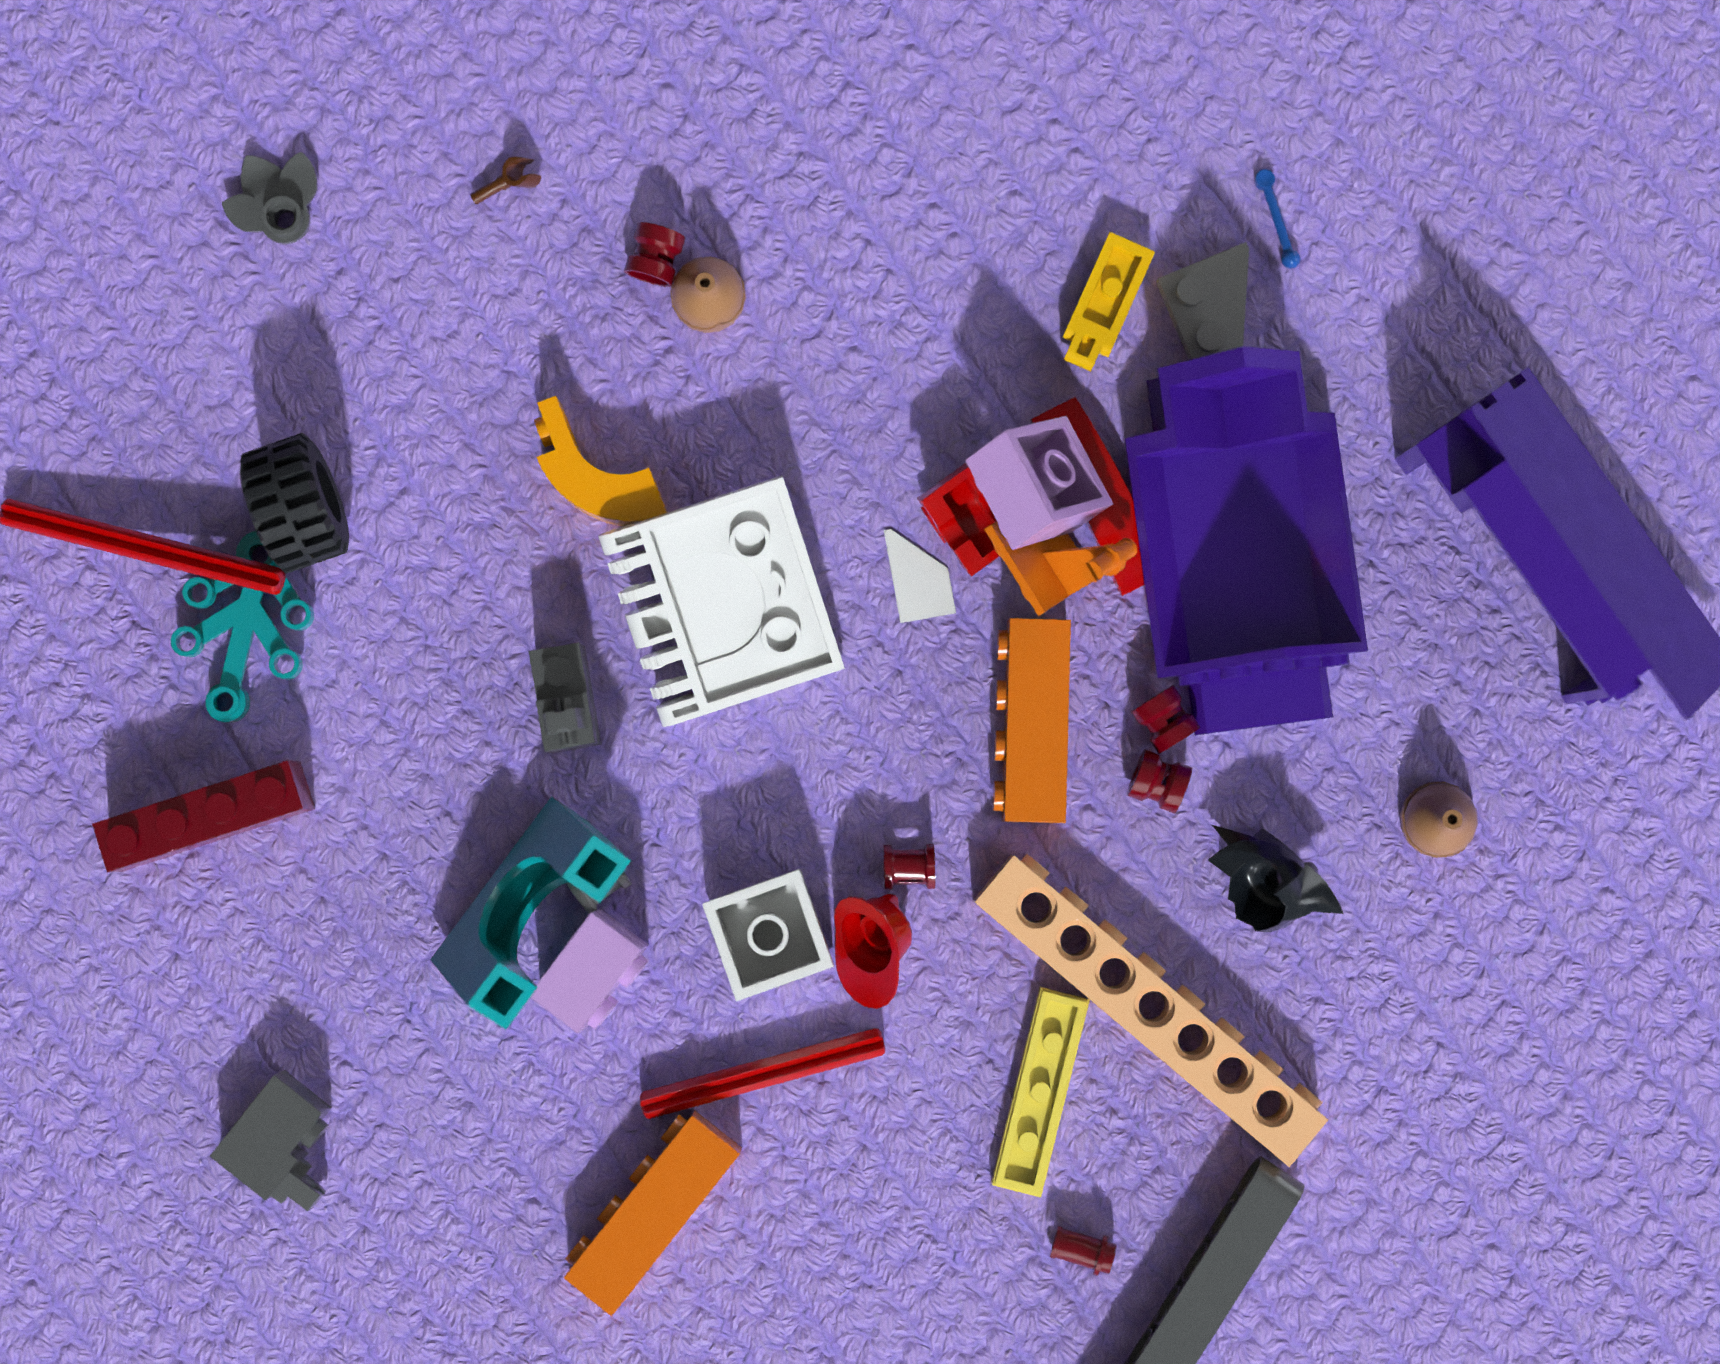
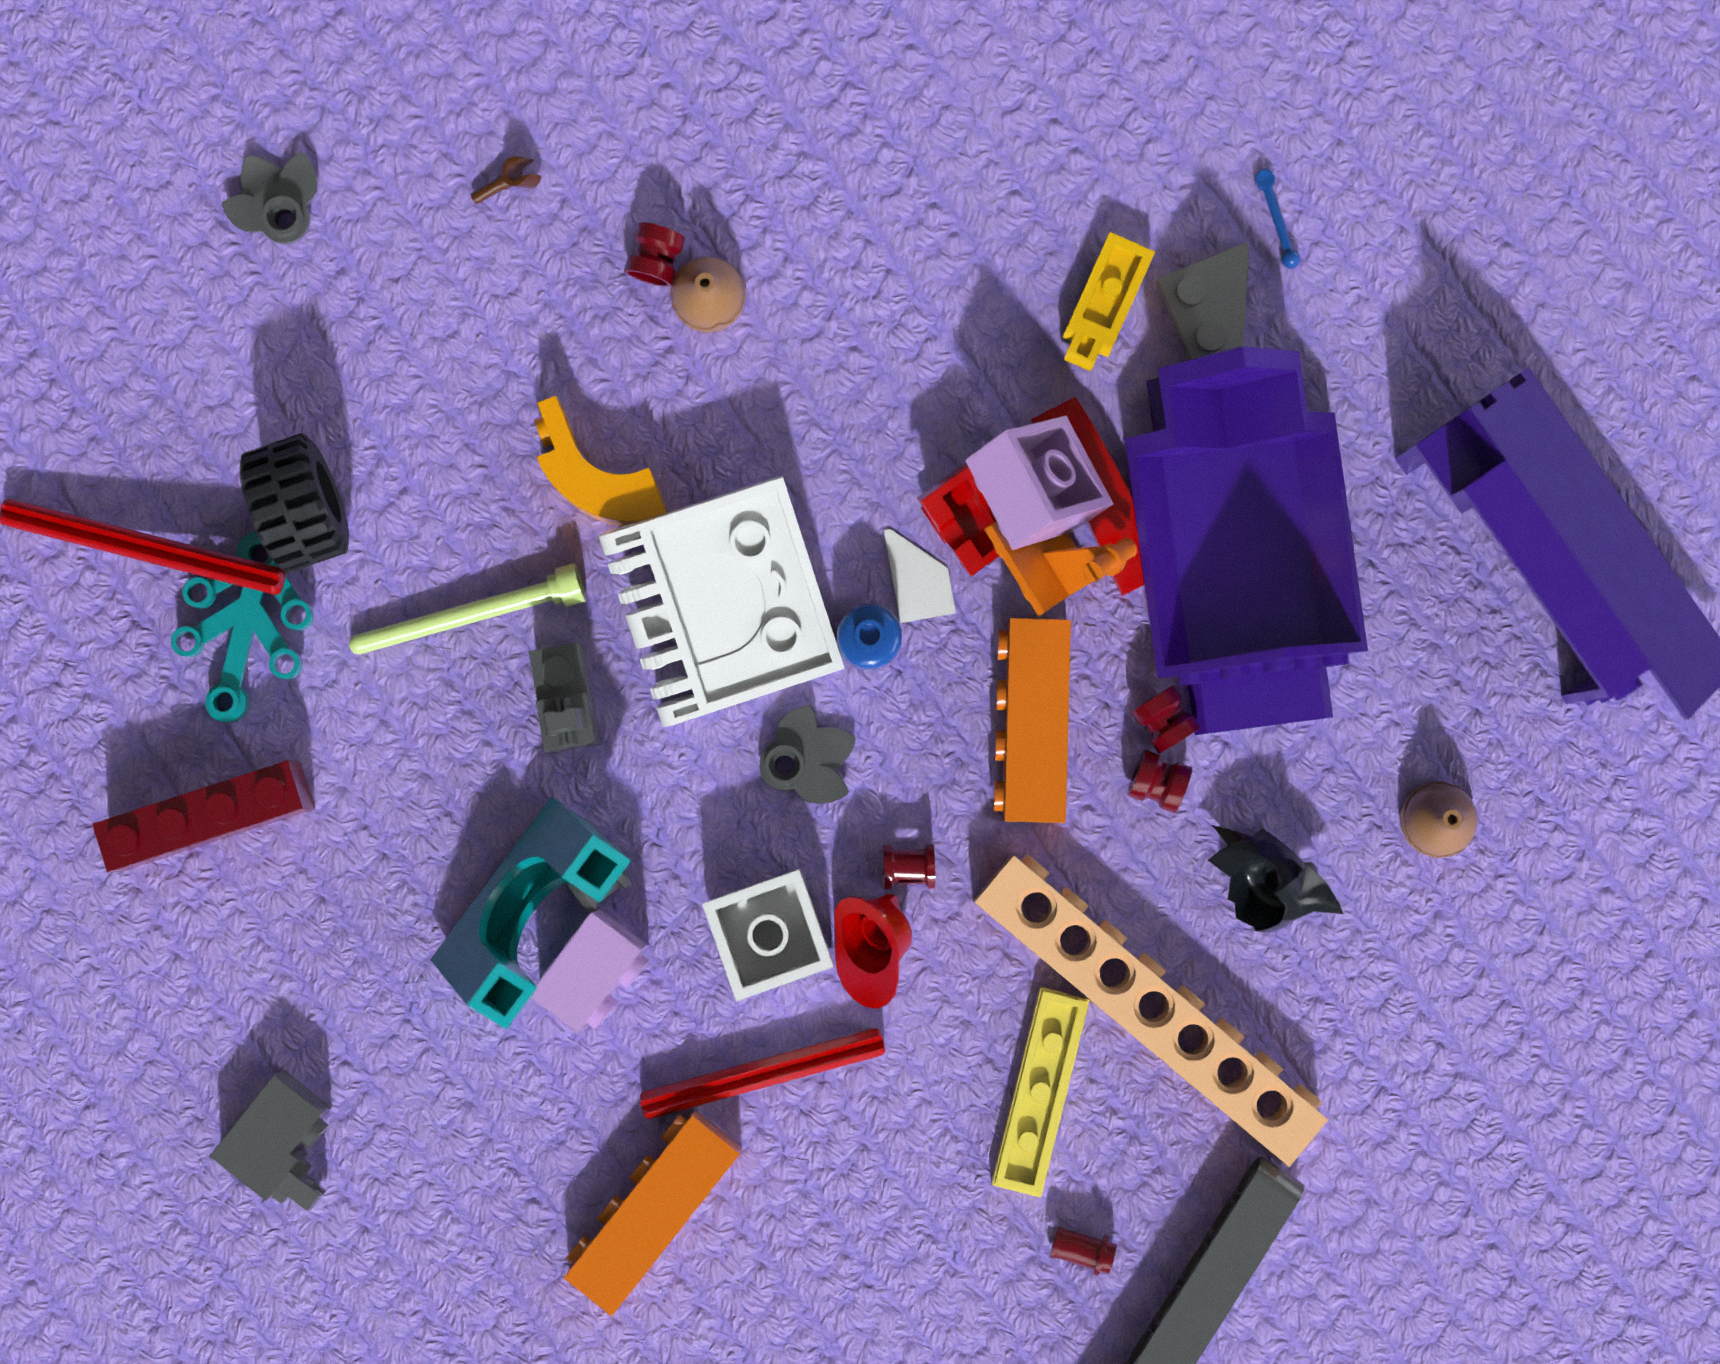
(561, 587): none -> yellowish green piece
(815, 756): none -> dark grey plate
(869, 637): none -> blue head

